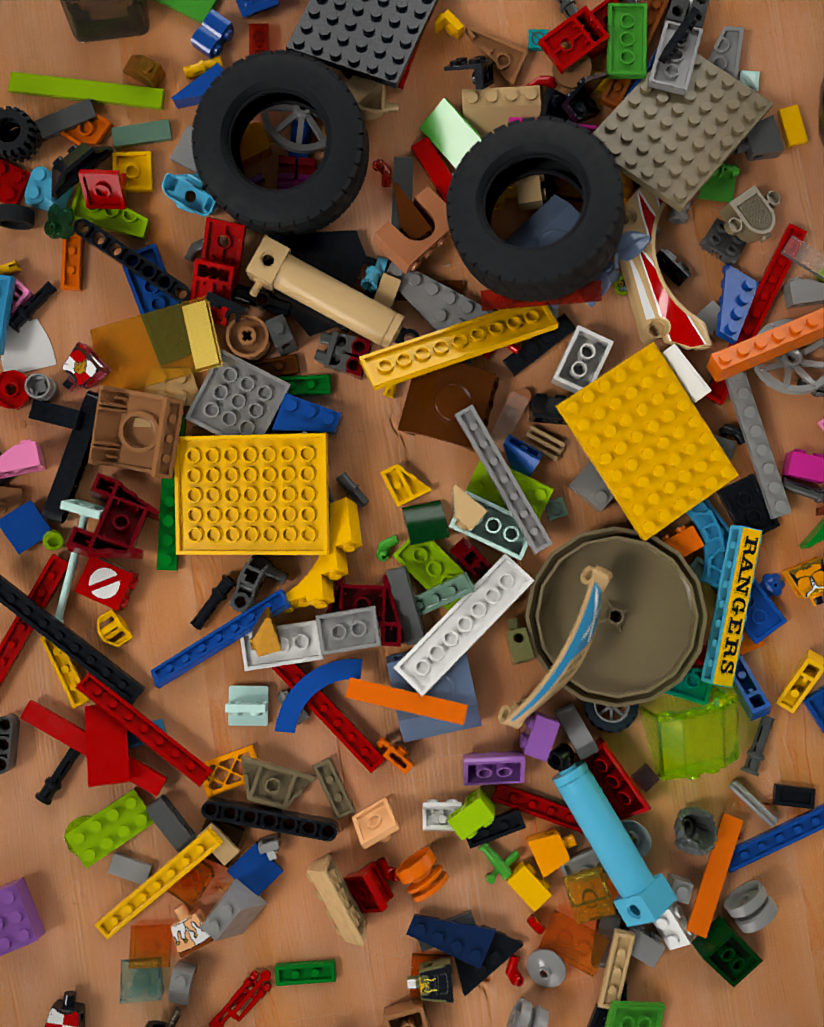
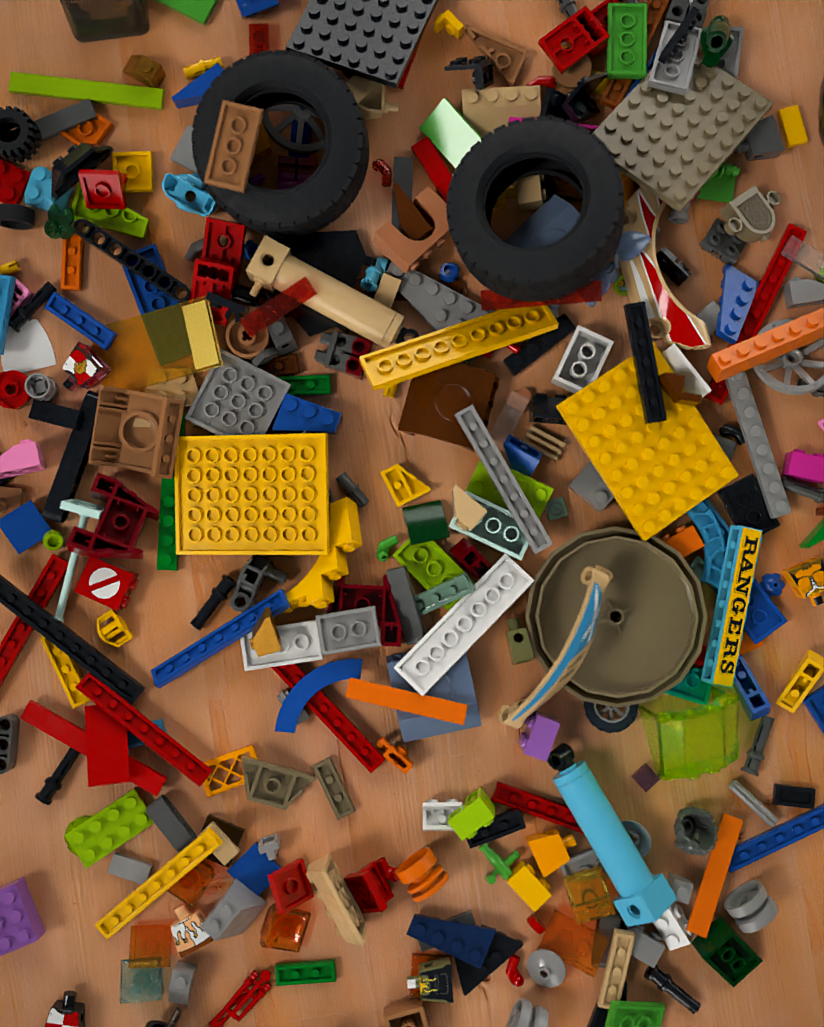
(81, 321): none -> blue tile
(141, 134): sand green tile -> none
(212, 34): blue brick -> none
(233, 146): none -> medium nougat tile
(248, 705): light aqua bracket -> none
(250, 249): none -> blue plant
(260, 818): black beam -> none
(265, 356): none -> dark grey tile
(278, 307): none -> clear red plate
(284, 930): none -> clear orange slope
(290, 886): none -> red plate
(375, 823): light nougat tile -> none
(449, 272): none -> blue tile
(493, 768): medium lavender slope -> none
(533, 38): teal tile -> none
(576, 731): dark grey beam -> none
(615, 782): red slope -> none
(645, 362): none -> black tile
(665, 983): none -> black pin
(673, 386): none -> reddish brown slope
(716, 40): none -> dark green animal
(749, 78): light aqua tile -> none

